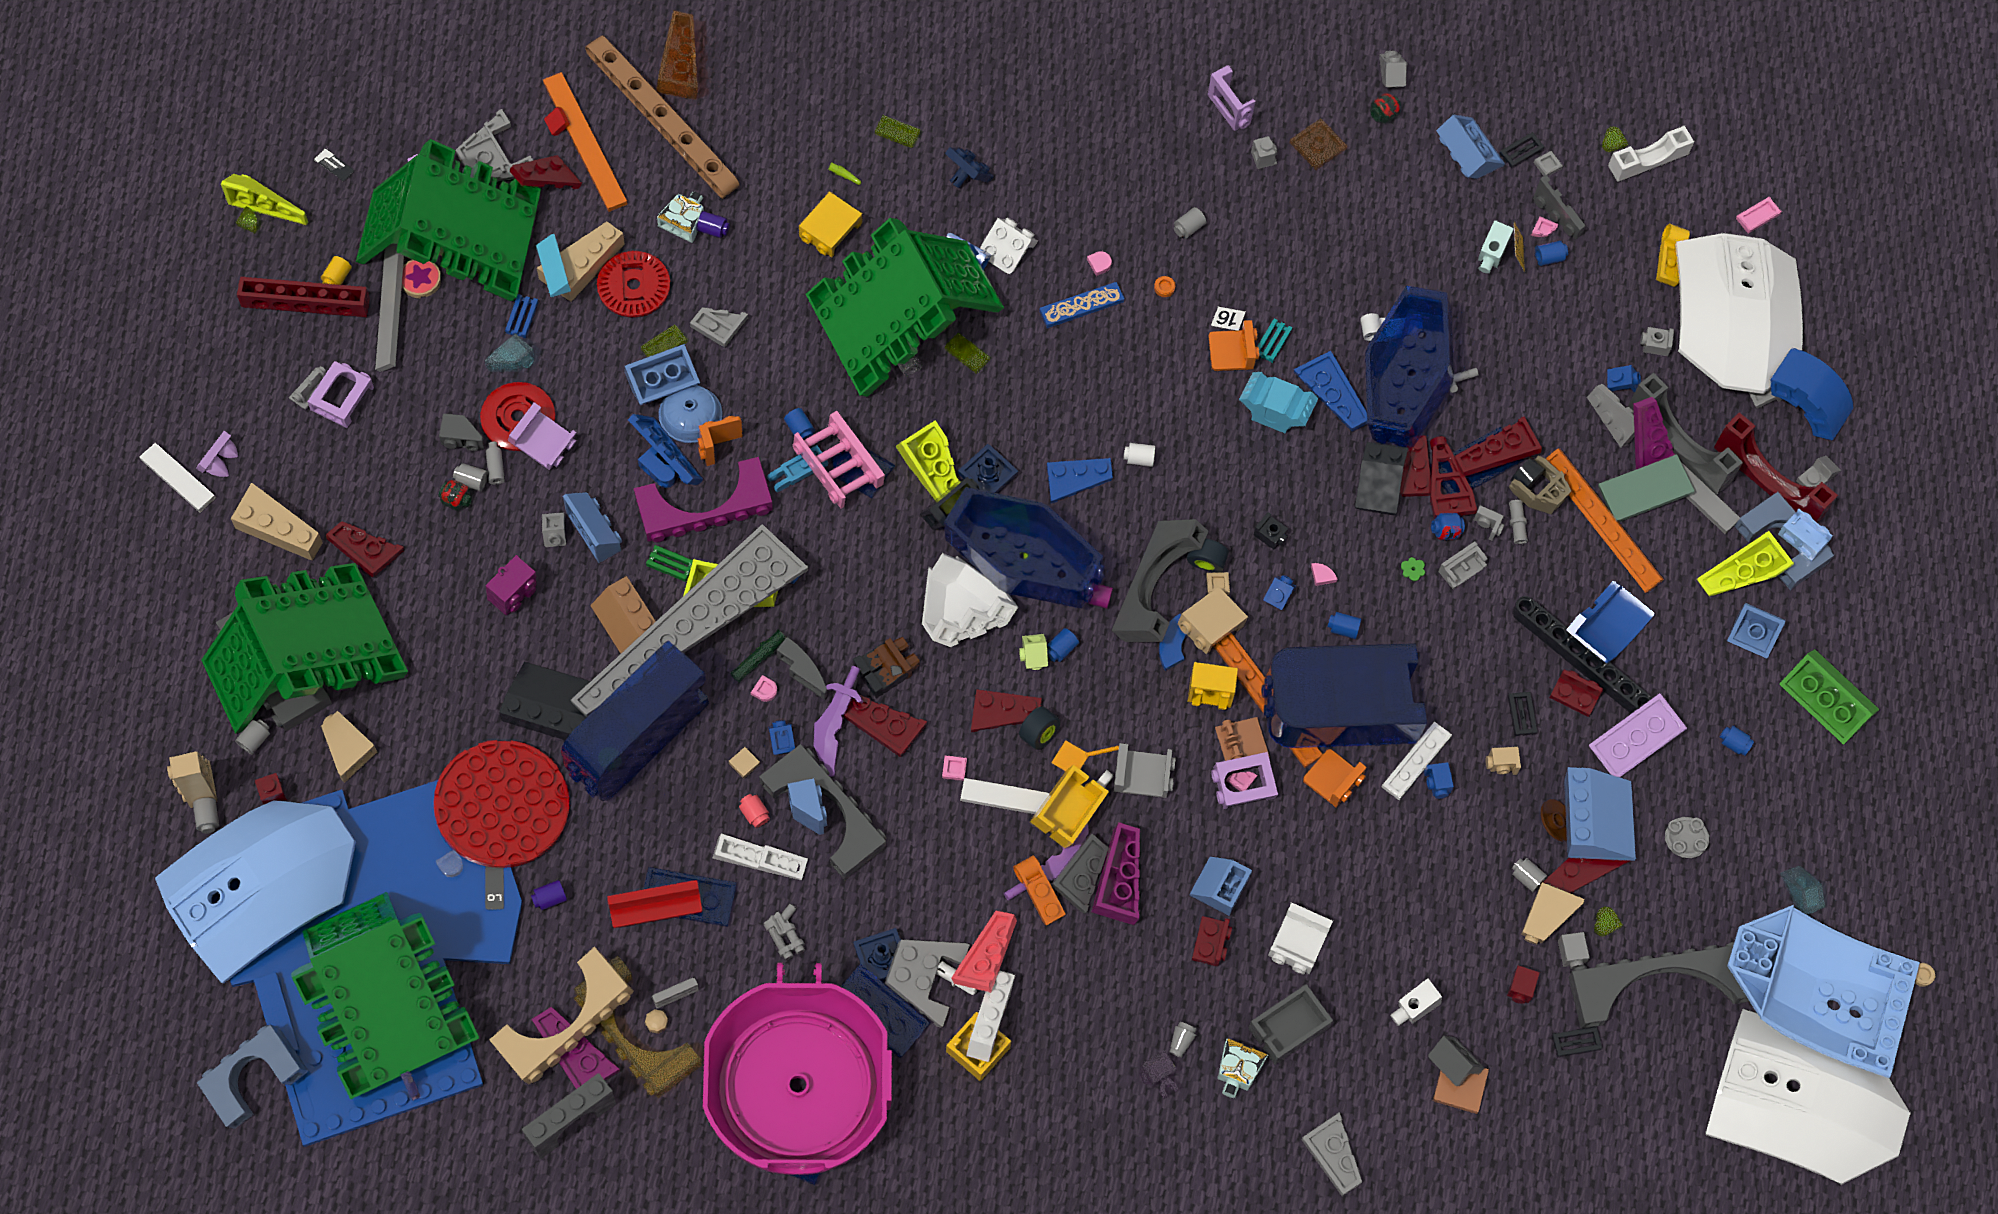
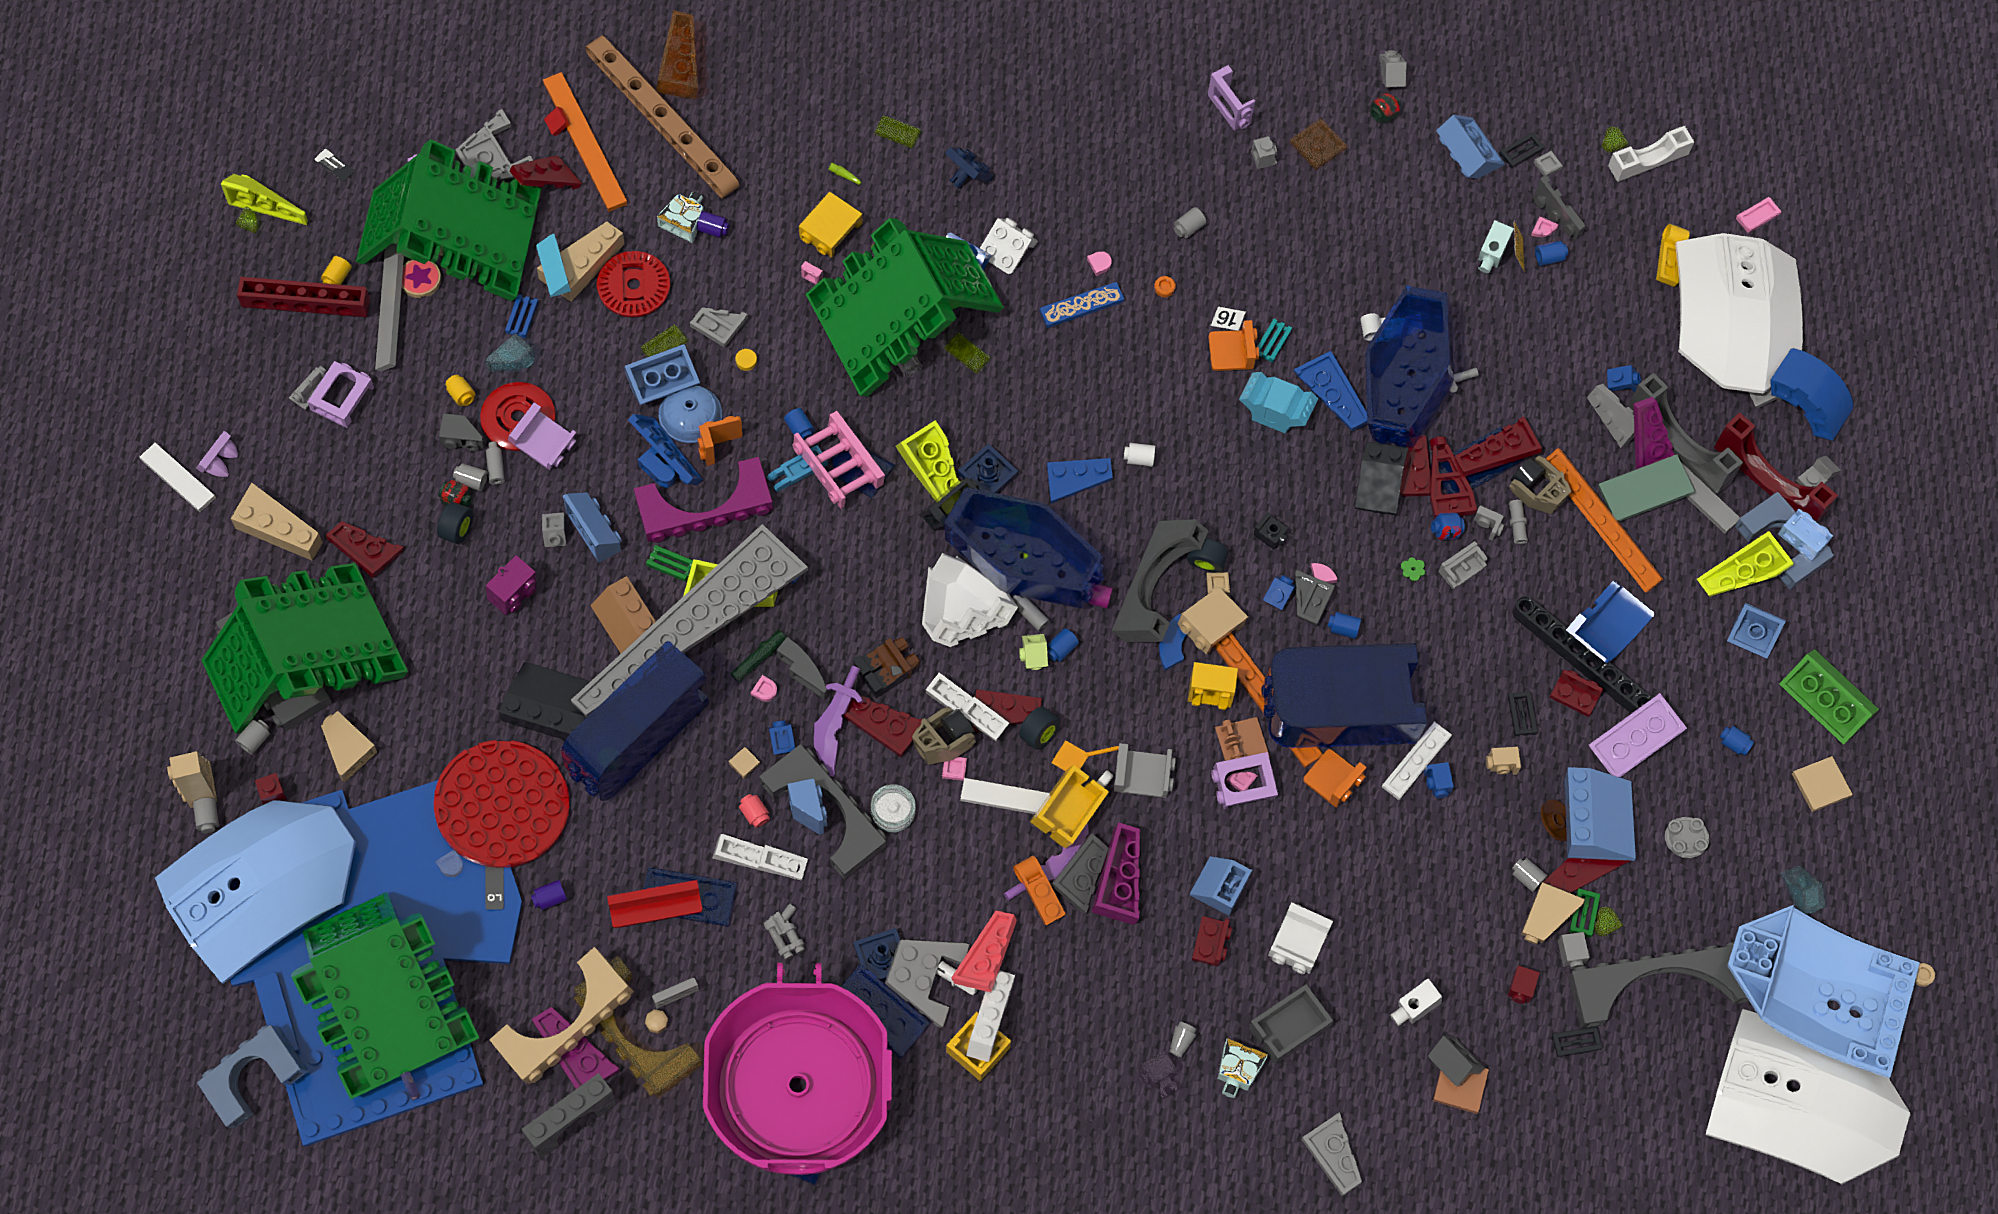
(455, 522): none -> black wheel
(460, 390): none -> yellow brick
(746, 359): none -> yellow tile
(811, 273): none -> bright pink tile
(893, 808): none -> clear piece
(931, 745): none -> dark tan piece
(974, 710): none -> white slope
(1031, 612): none -> light grey cylinder
(1311, 597): none -> dark grey wing
(1587, 894): none -> green tile
(1657, 341): light grey brick -> none
(1822, 784): none -> tan tile

